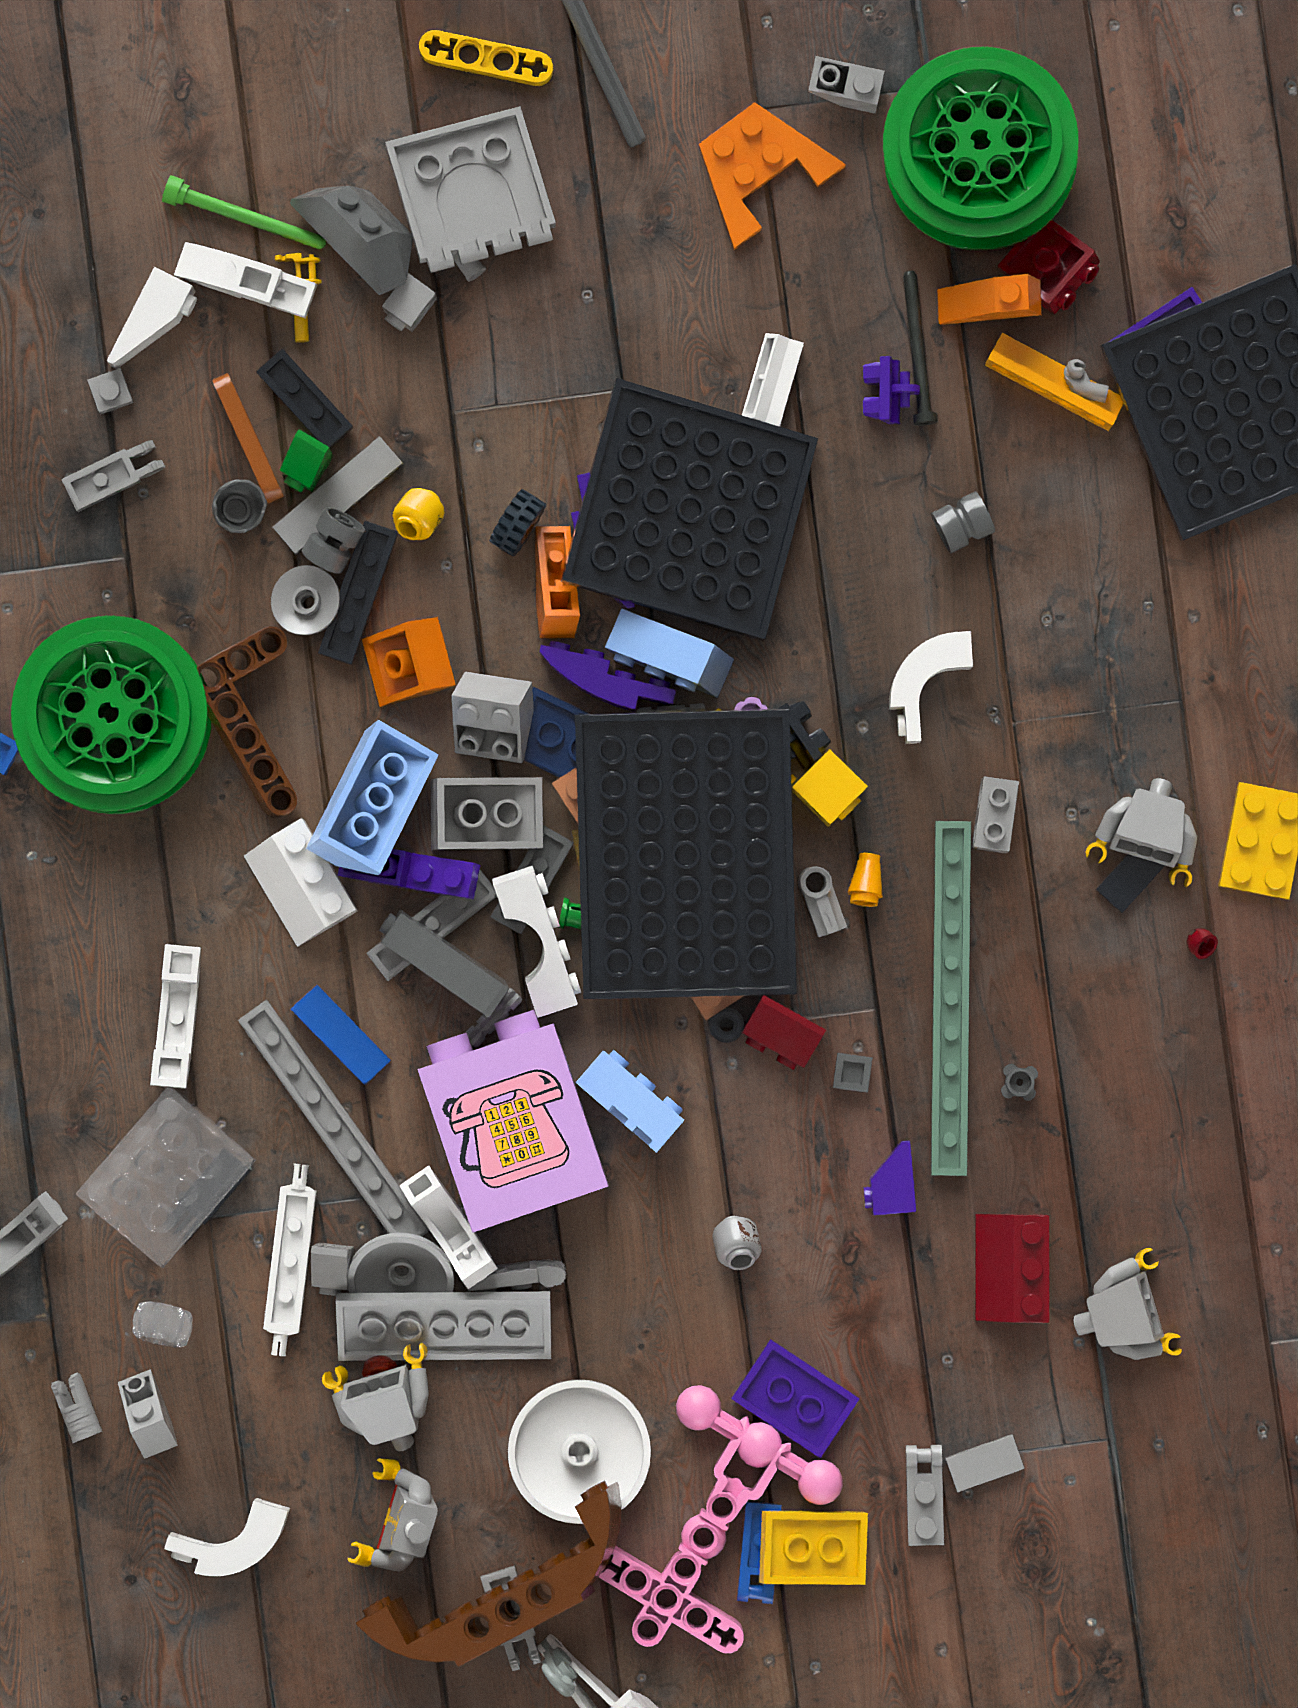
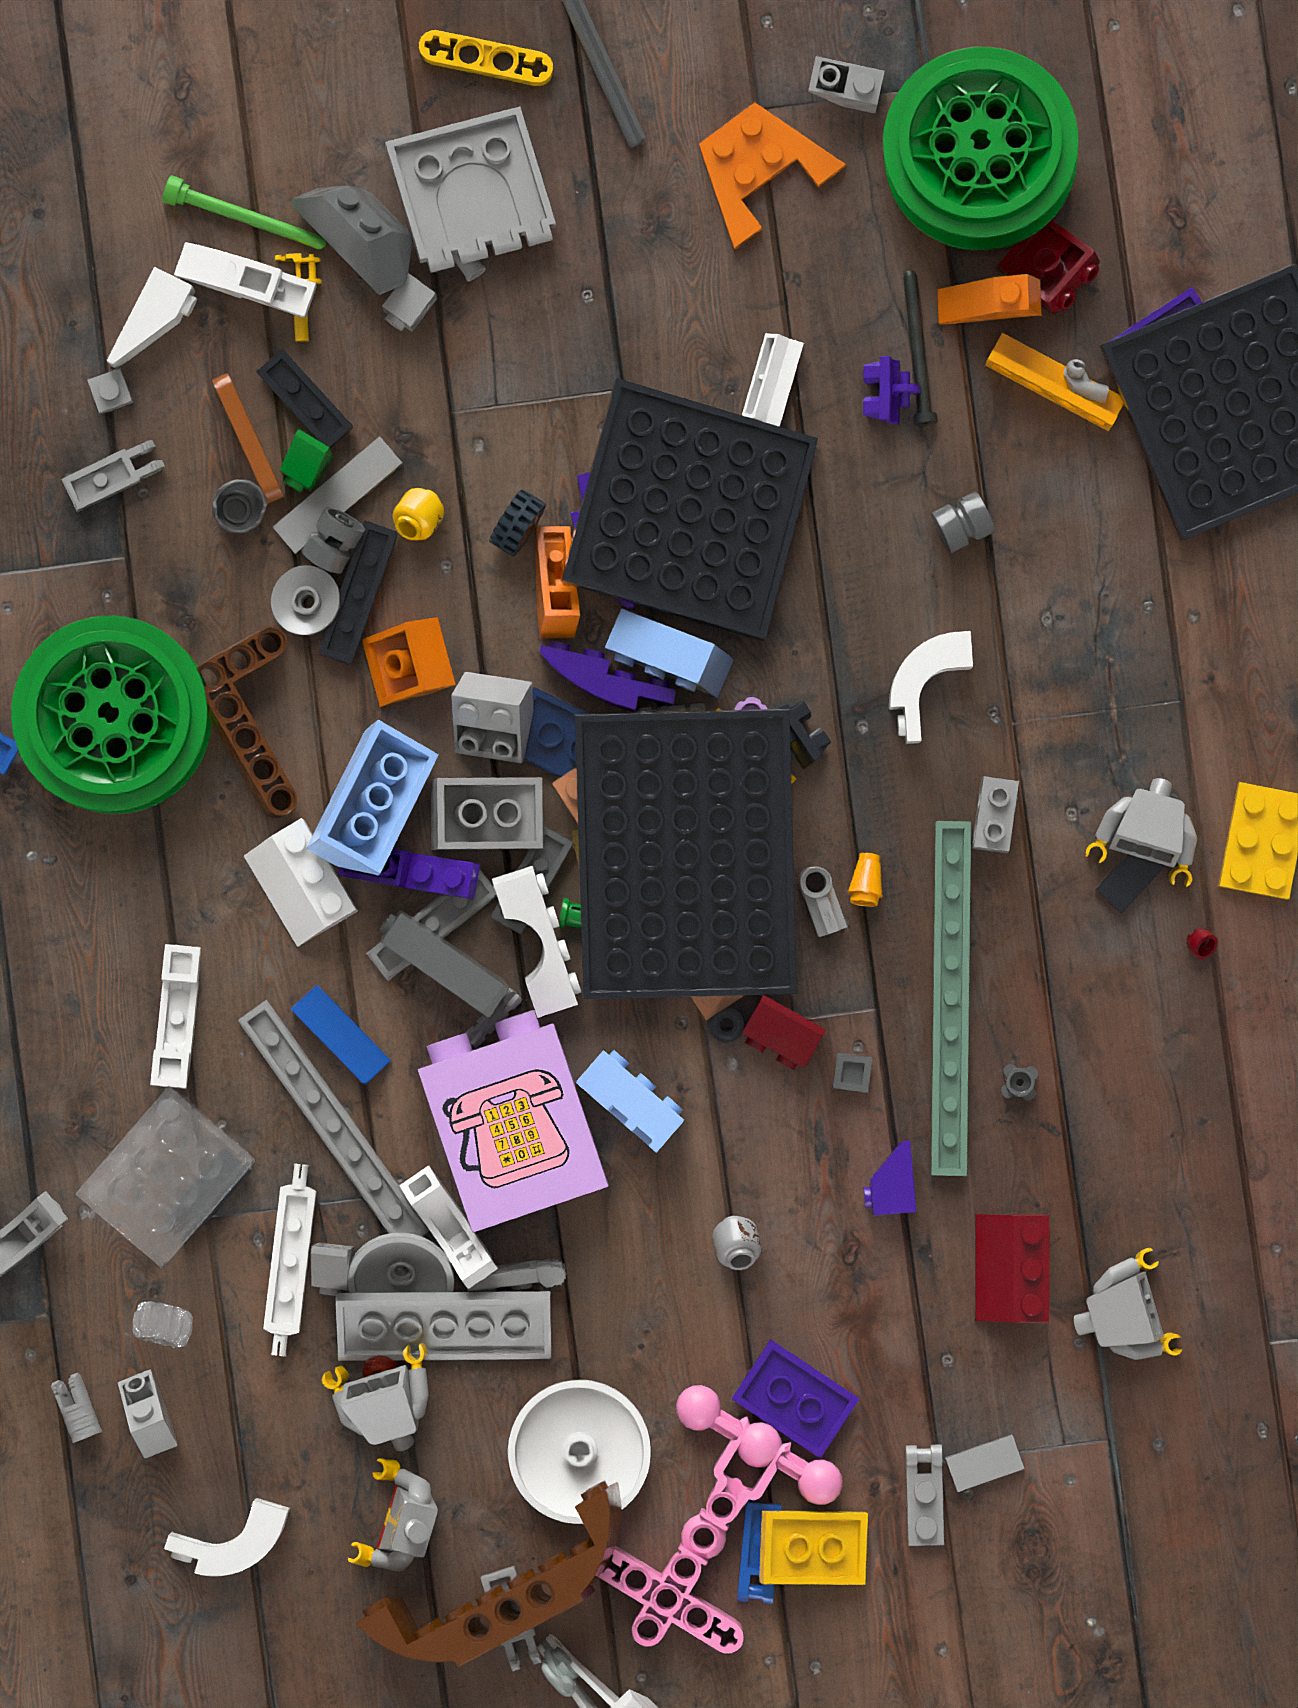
(829, 789): yellow head -> none

